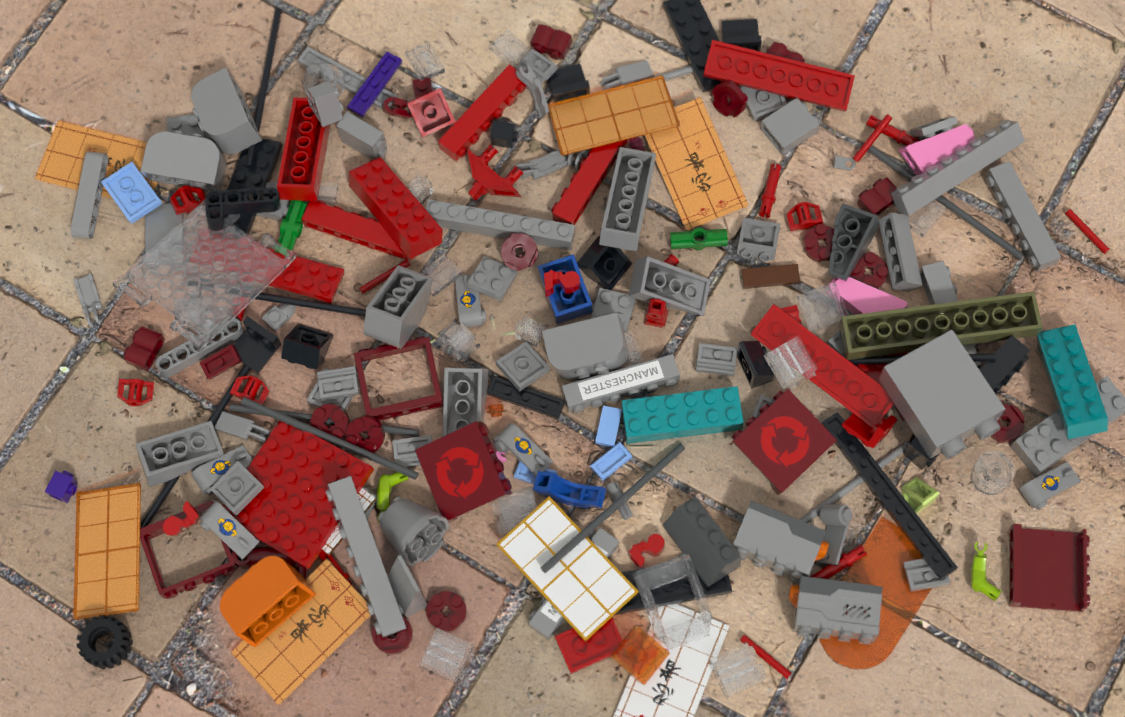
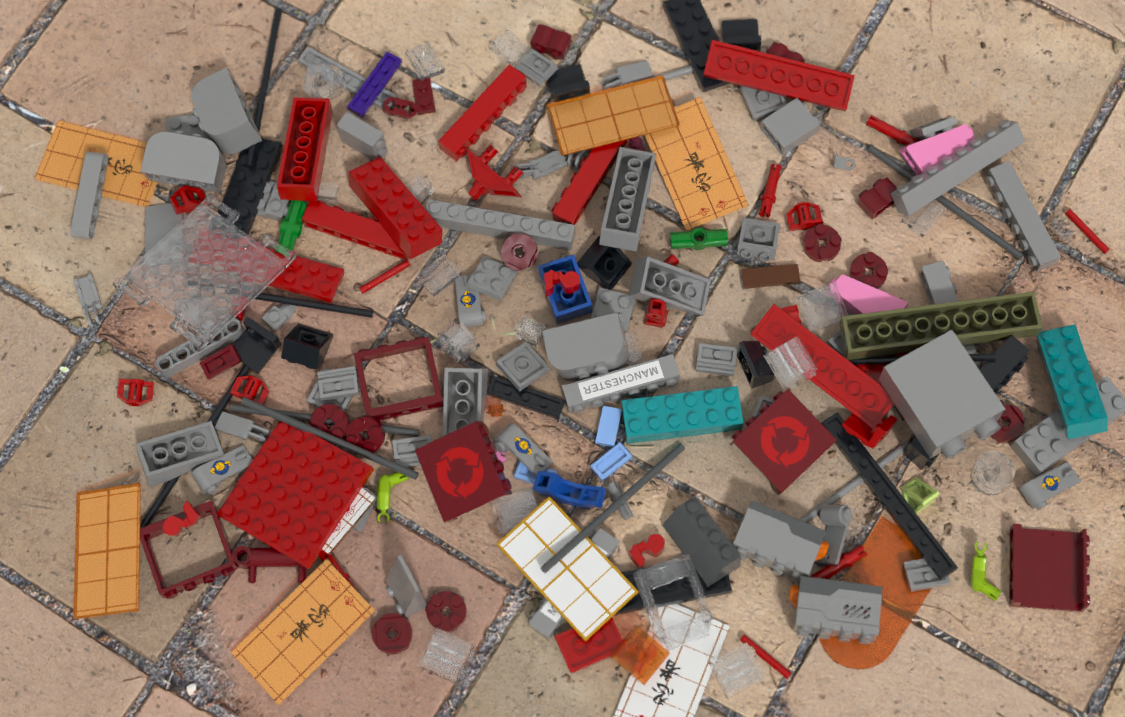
(62, 486): dark purple brick -> none
(93, 631): black tyre -> none
(131, 192): light blue plate -> none
(144, 348): dark red brick -> none
(228, 529): light grey door -> none
(237, 488): light grey plate -> none
(239, 202): black beam -> none
(264, 599): orange brick -> none
(324, 103): light grey brick -> none
(366, 557): light grey brick -> none
(398, 307): light grey brick -> none
(413, 530): light grey cone -> none
(430, 112): brick -> none
(503, 134): black brick -> none
(534, 85): light grey arm -> none
(736, 95): dark red plate -> none
(851, 238): dark grey wedge -> none
(872, 138): red bar -> none
(900, 252): light grey brick -> none

